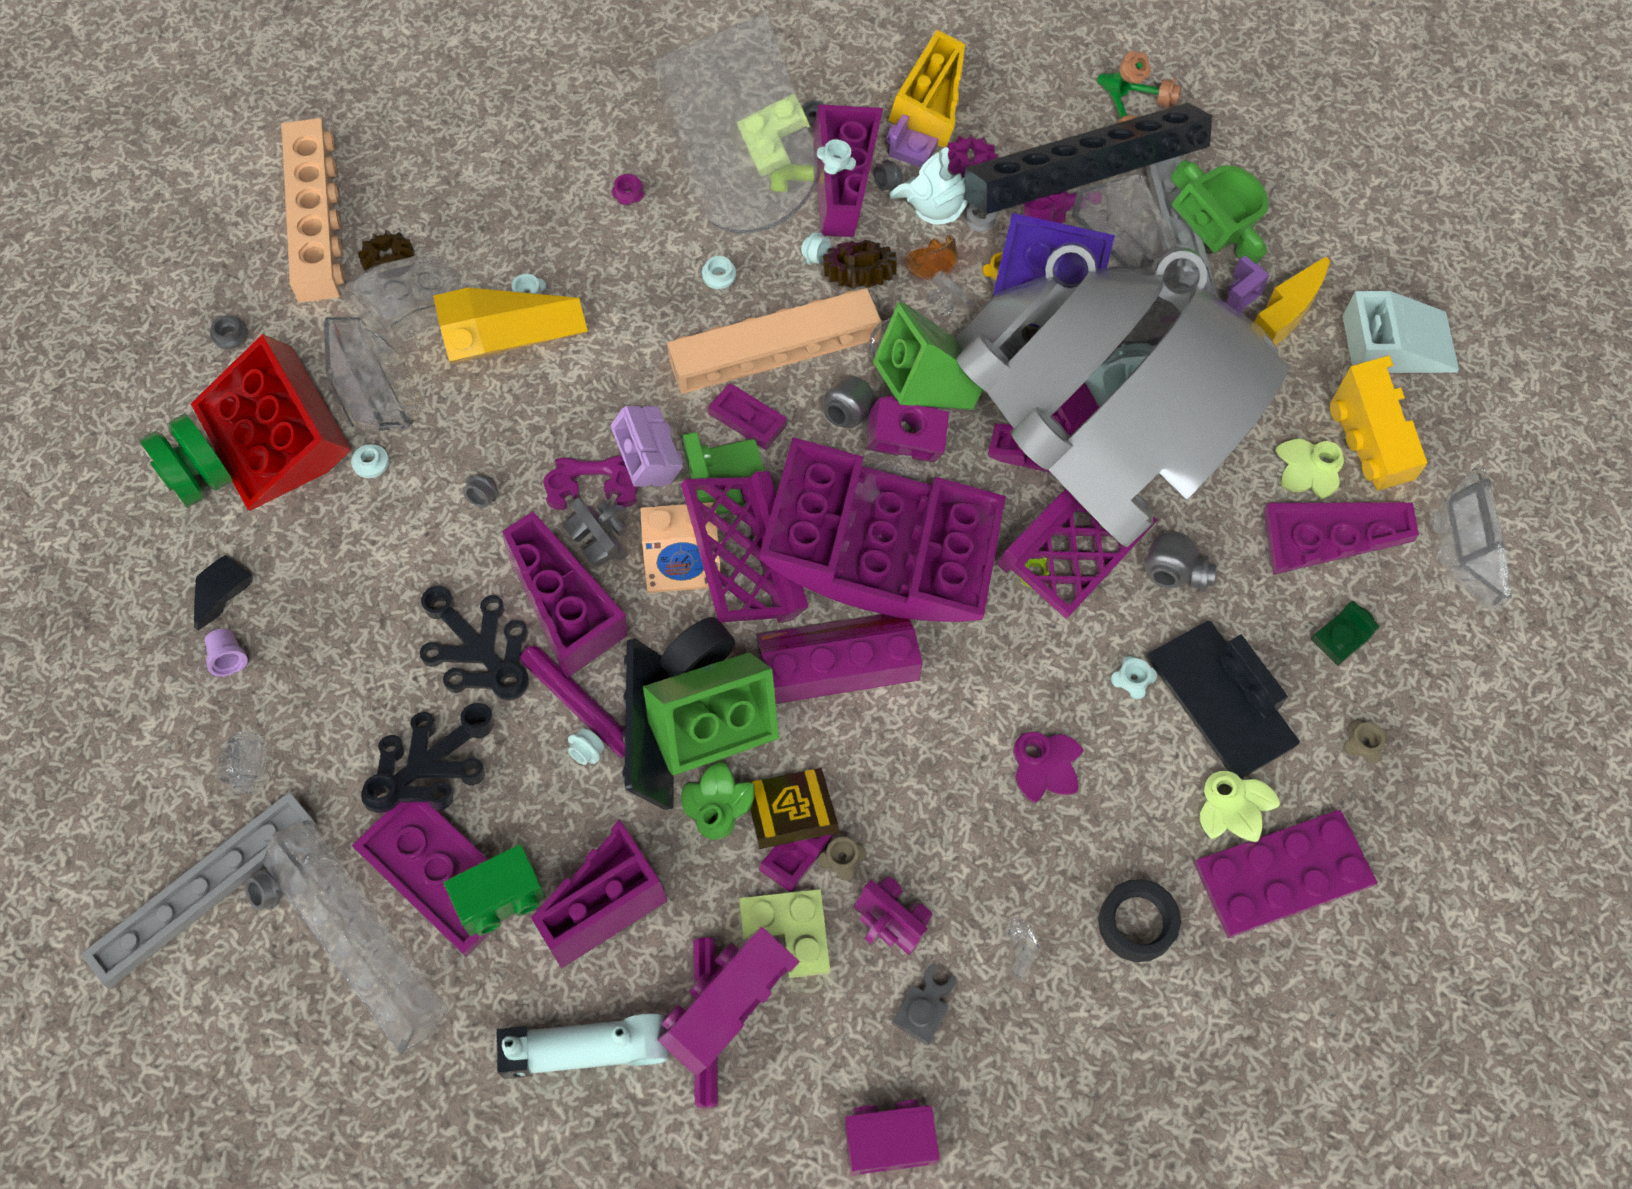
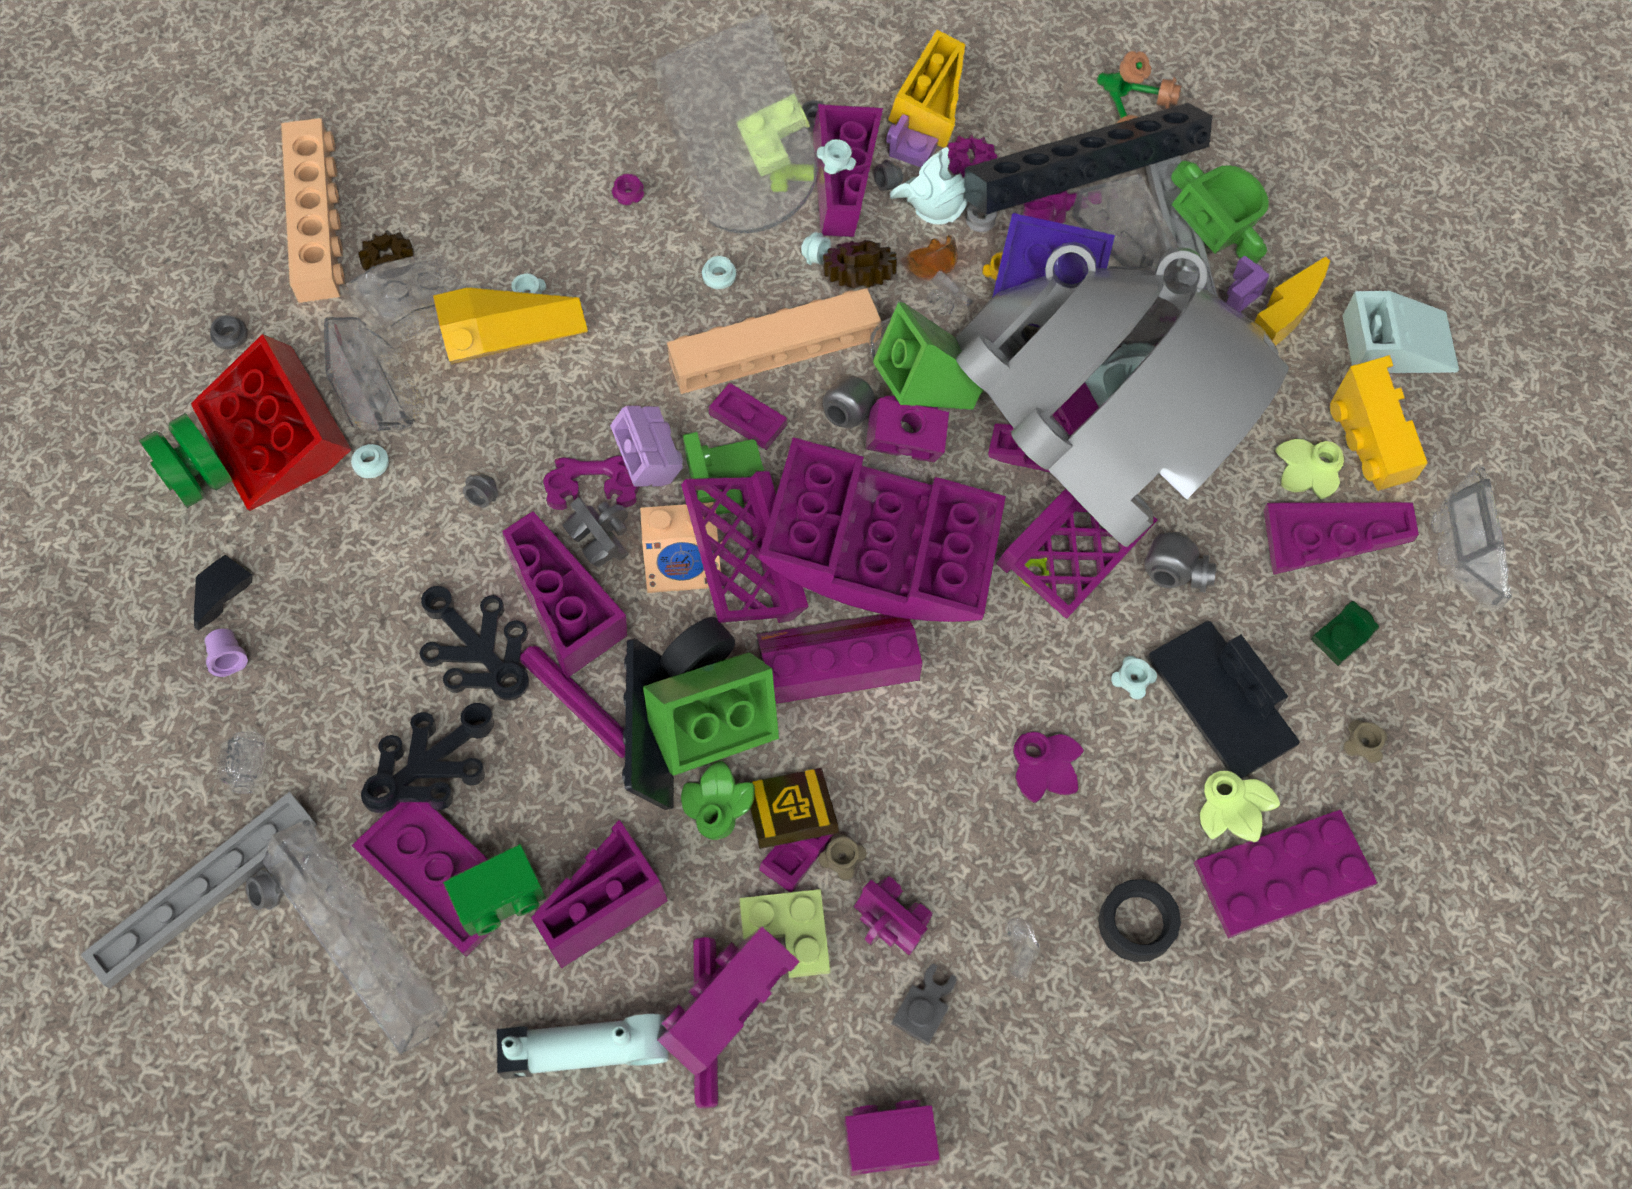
(585, 747): light aqua plate -> none

